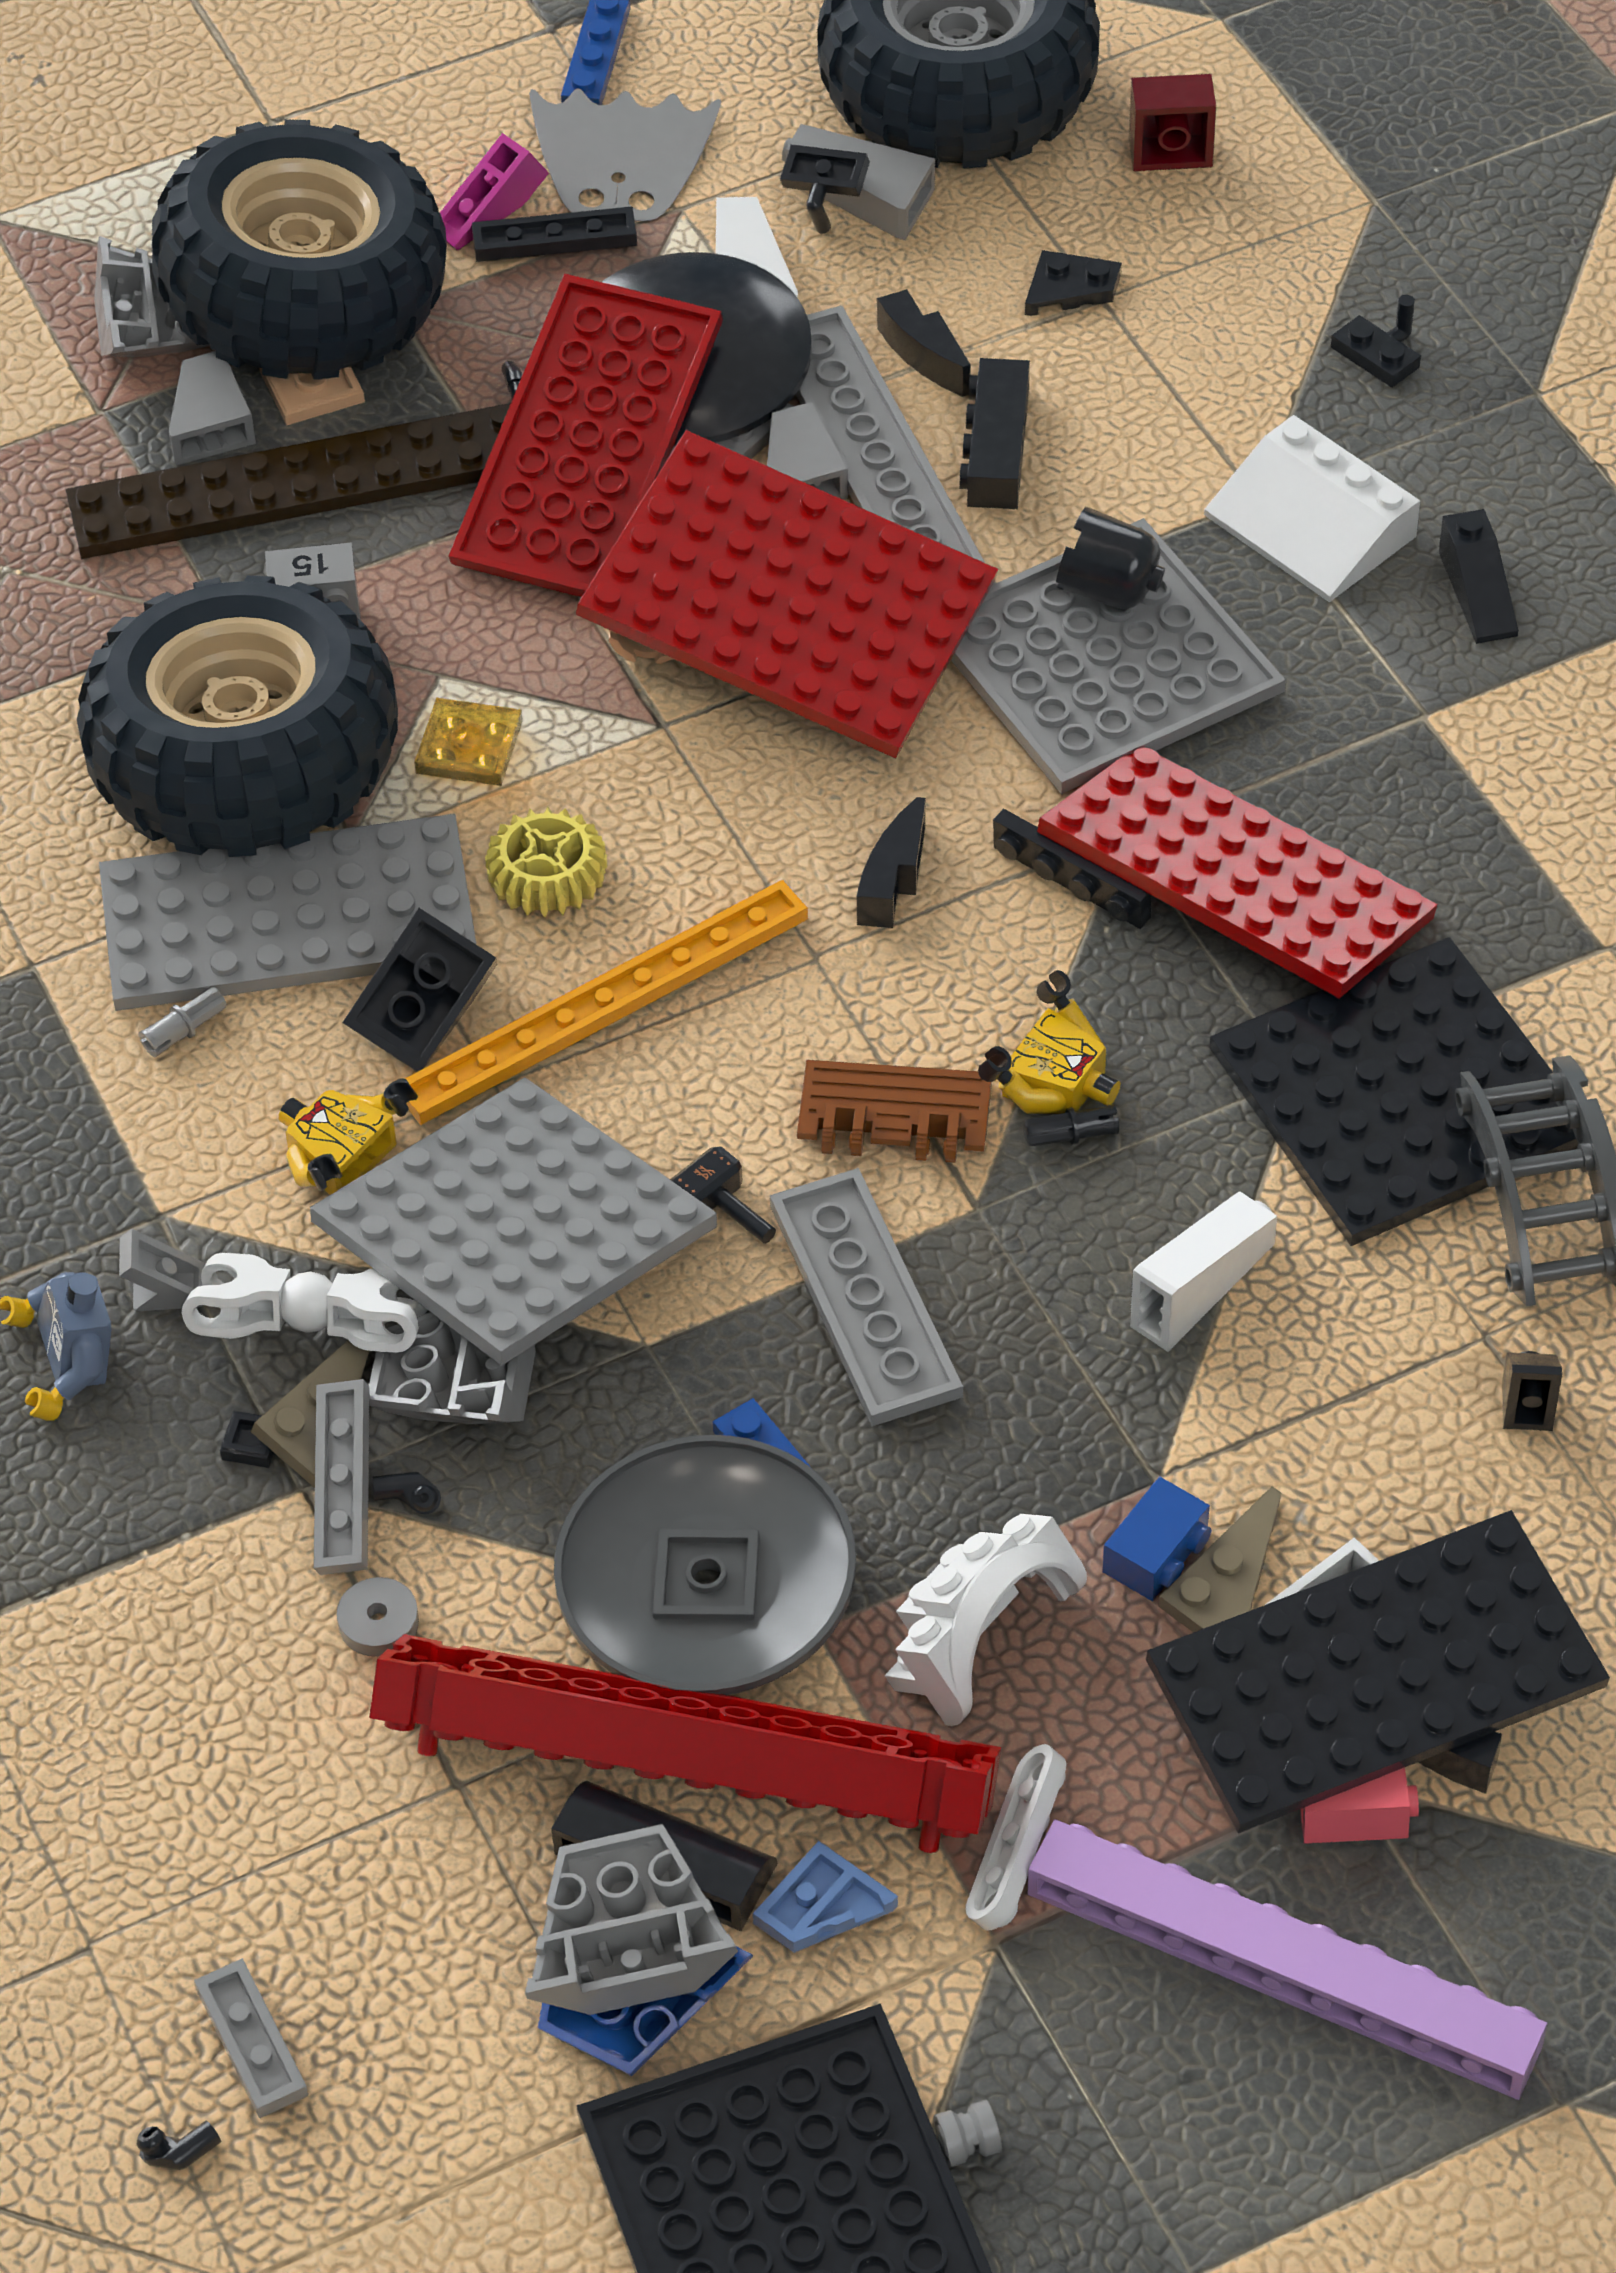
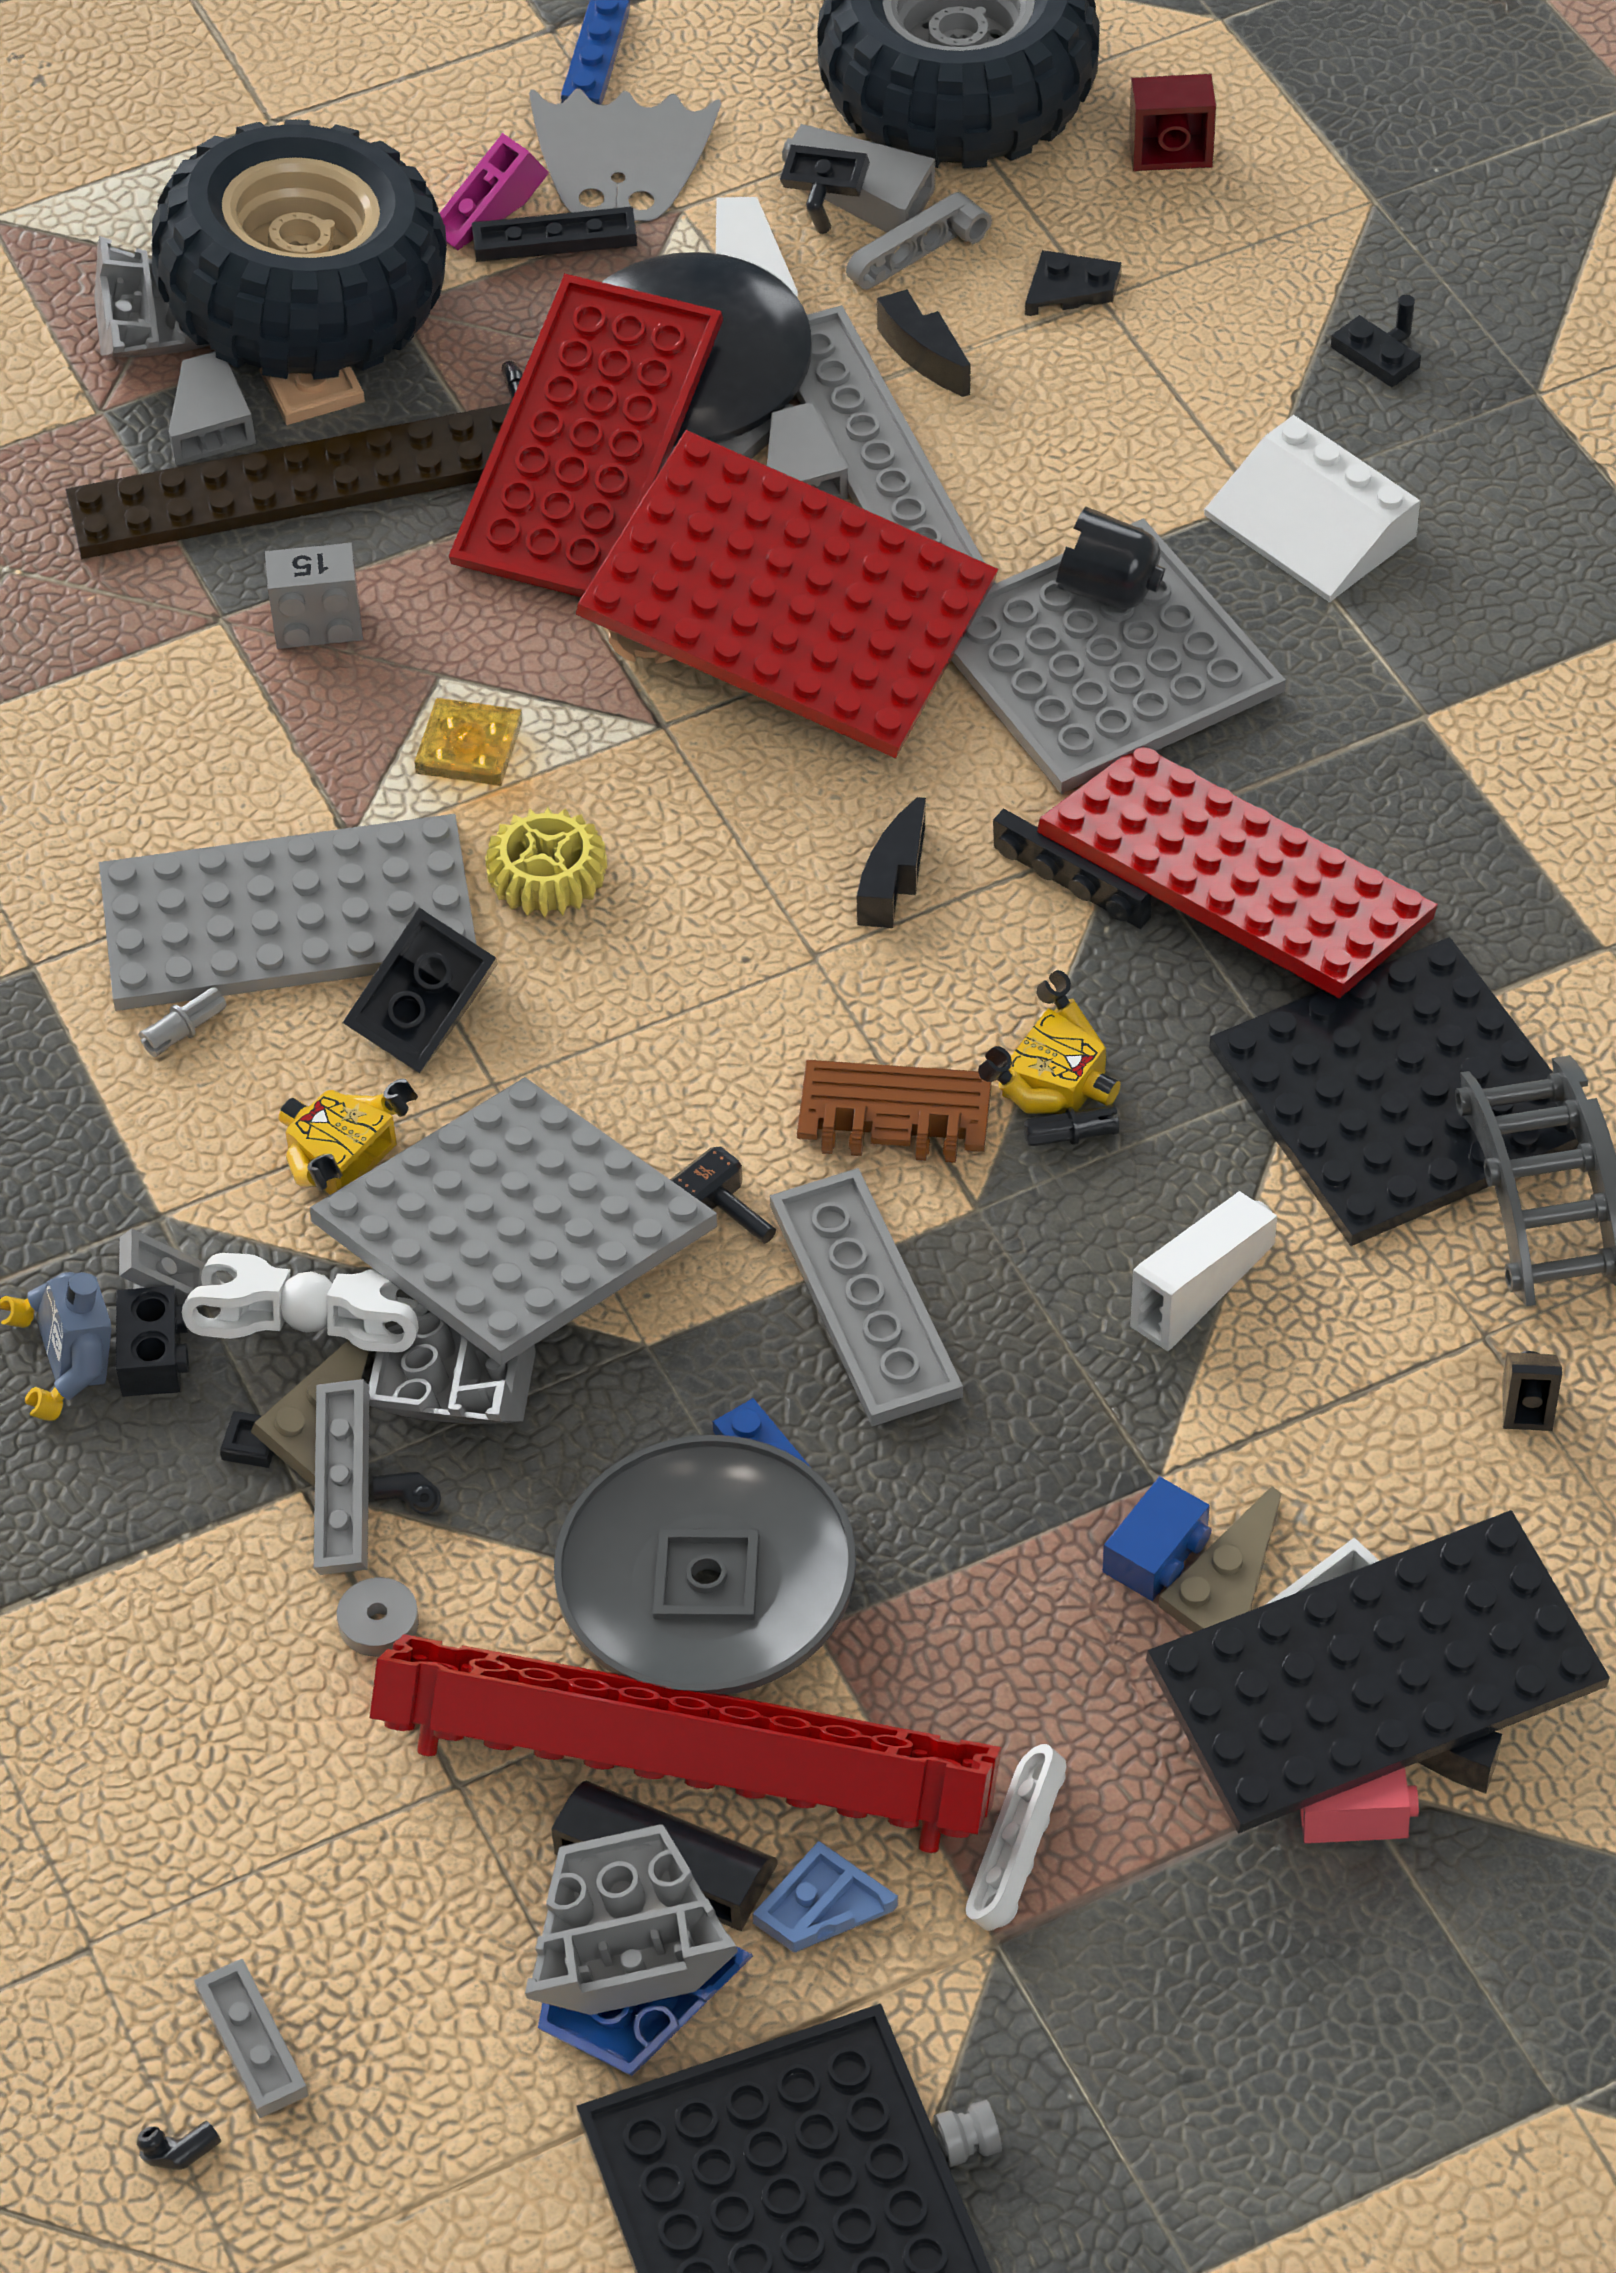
(143, 1341): none -> black brick
(237, 715): black wheel -> none
(604, 1000): light orange plate -> none
(947, 218): none -> light grey beam
(965, 1597): white piece -> none
(997, 433): black brick -> none
(1287, 1958): lavender brick -> none
(1478, 575): black slope -> none

